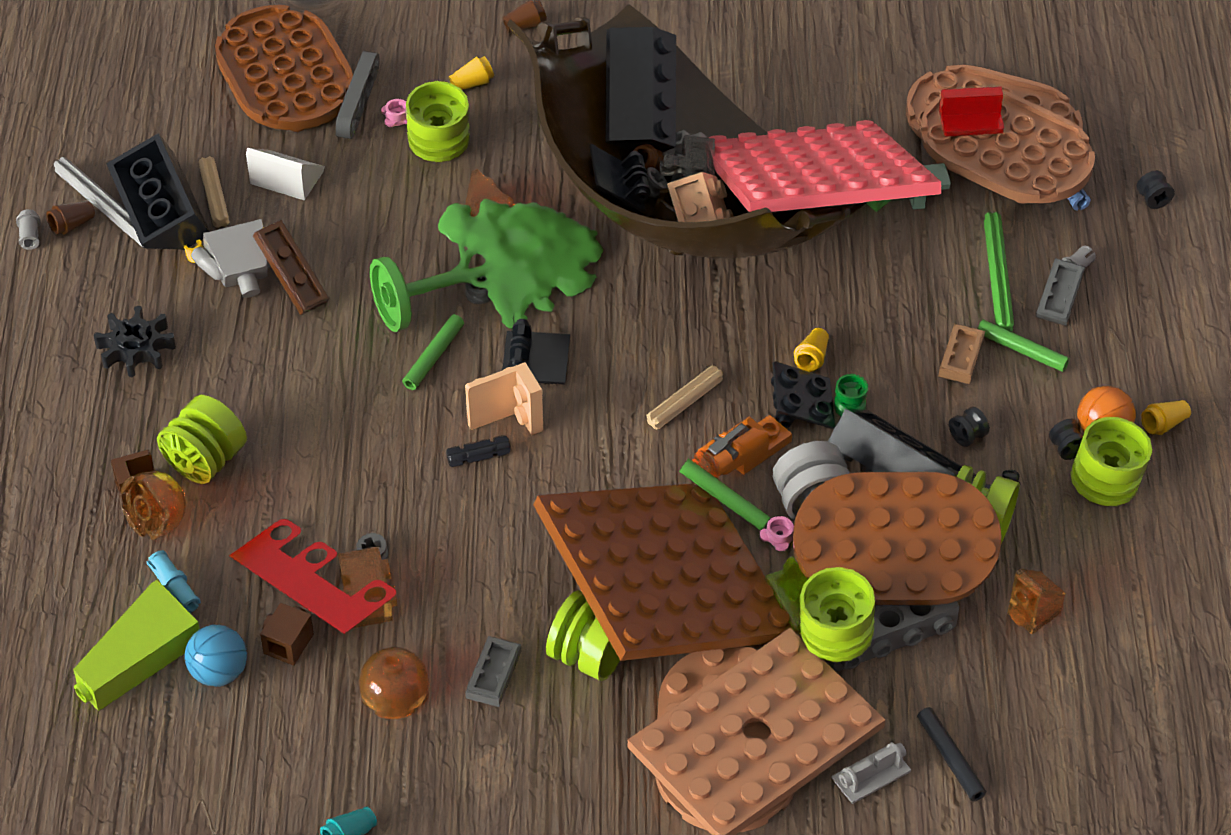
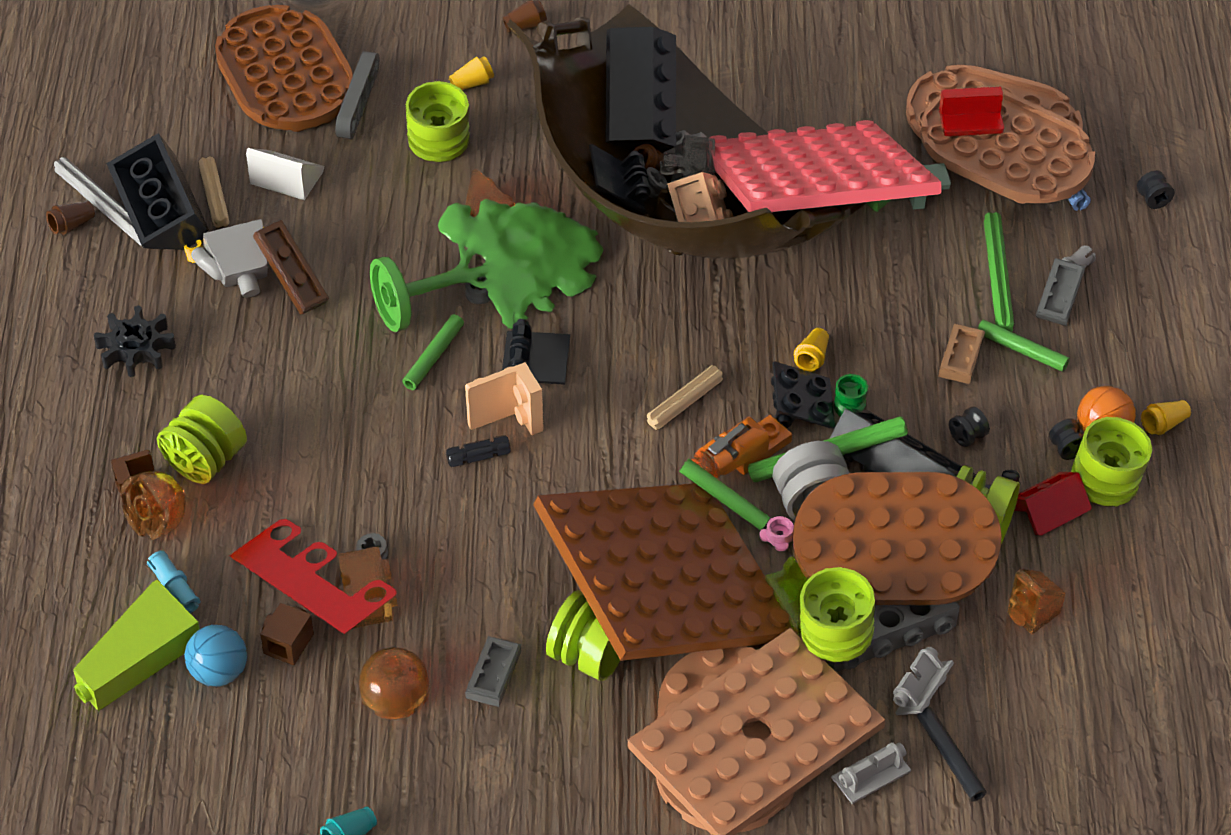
(28, 224): light grey pin -> none
(395, 112): bright pink plate -> none
(846, 442): none -> bright green axle
(915, 693): none -> light grey hinge
(1054, 501): none -> red panel

